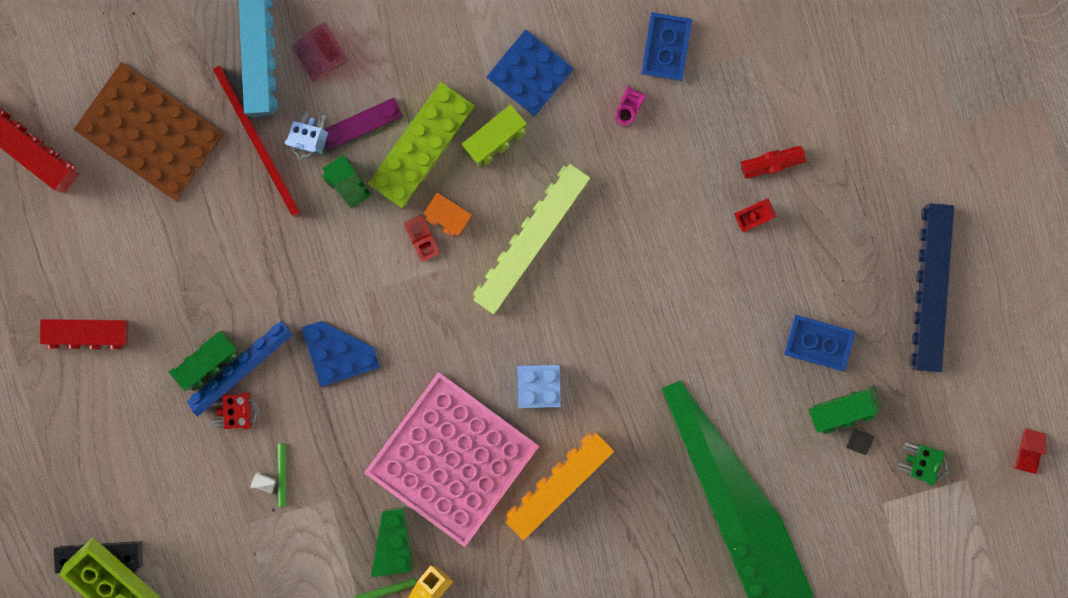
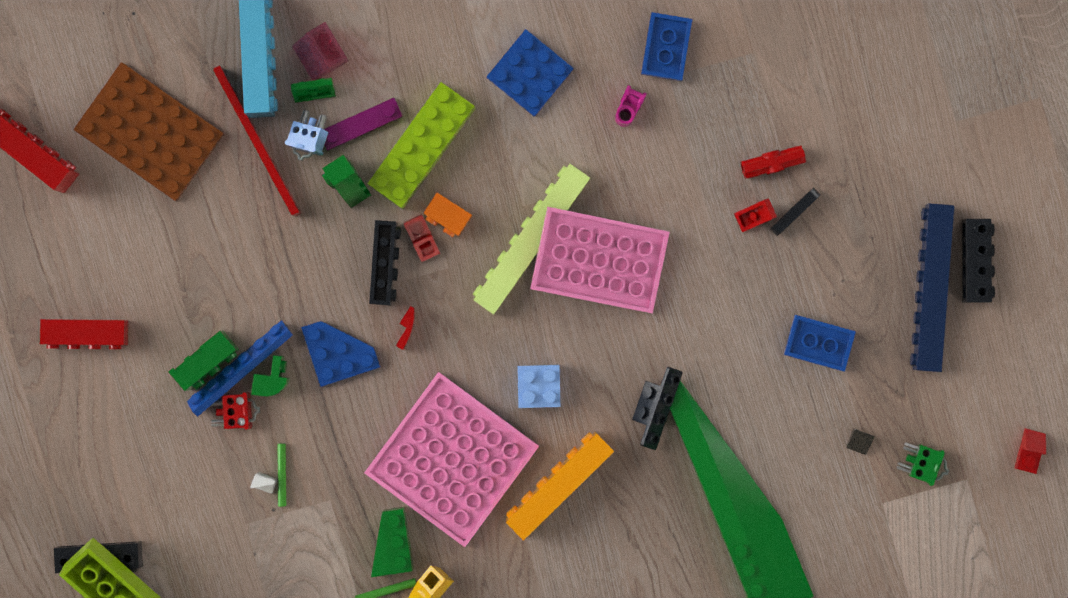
(271, 384): none -> green brick
(313, 90): none -> green plate
(383, 263): none -> black brick
(408, 322): none -> red slope
(495, 136): lime brick -> none
(599, 260): none -> bright pink plate
(655, 406): none -> black bracket
(795, 211): none -> black beam
(845, 410): green wedge -> none
(977, 261): none -> black brick

